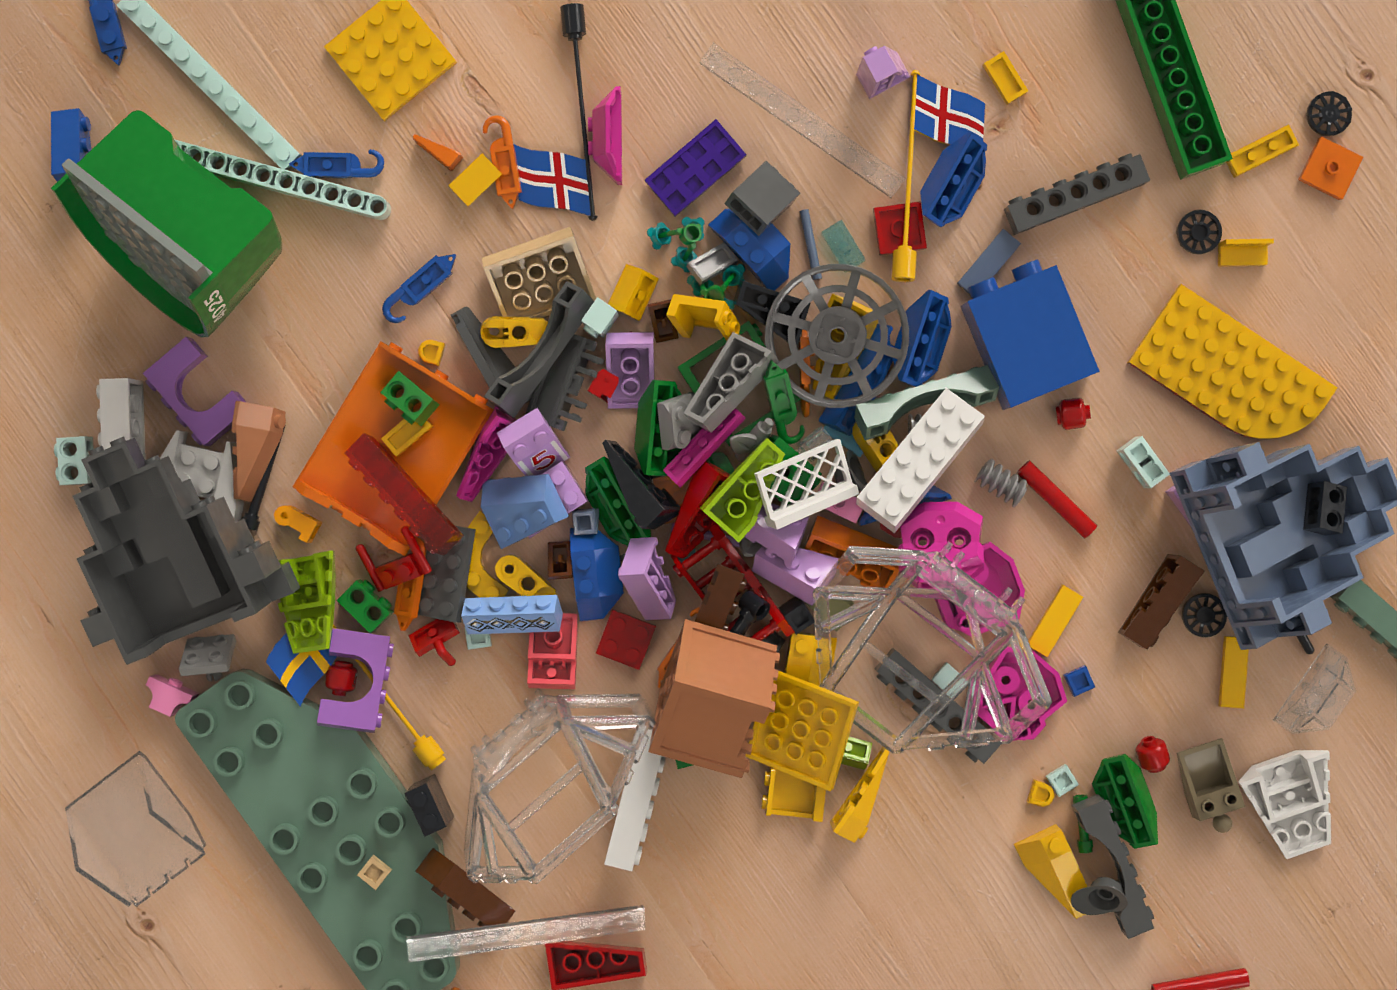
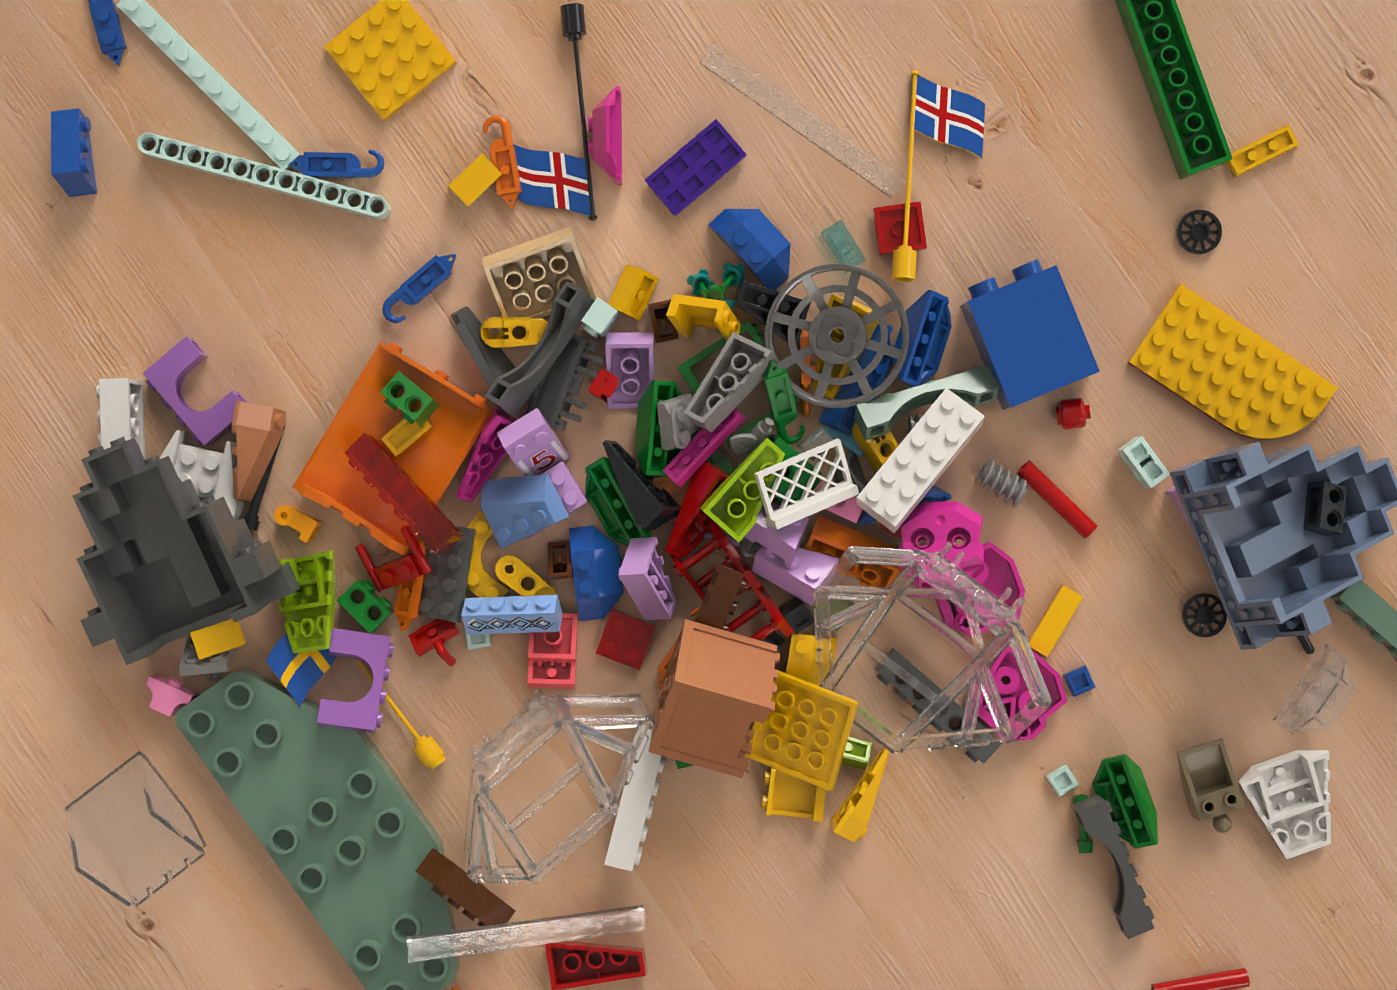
(67, 461): light aqua brick -> none
(169, 223): green piece -> none
(217, 638): none -> yellow panel
(341, 678): red head -> none
(374, 872): tan plate -> none
(429, 805): black brick -> none
(431, 351): yellow tile -> none
(446, 156): orange slope -> none
(585, 521): sand blue slope -> none
(689, 235): plant -> none
(712, 263): light grey tile -> none
(752, 609): black pin -> none
(762, 198): dark grey brick -> none
(810, 241): sand blue bar -> none
(881, 70): lavender wedge -> none
(944, 675): light aqua tile -> none
(954, 180): blue wedge -> none
(990, 260): sand blue tile -> none
(1005, 78): yellow tile -> none
(1040, 794): yellow tile -> none
(1053, 864): yellow wedge -> none
(1101, 897): dark grey piece -> none
(1134, 176): dark grey brick -> none
(1152, 754): red head -> none
(1160, 600): reddish brown wedge -> none
(1233, 674): yellow tile -> none
(1243, 252): yellow panel -> none
(1329, 113): black wheel -> none
(1330, 168): orange plate -> none

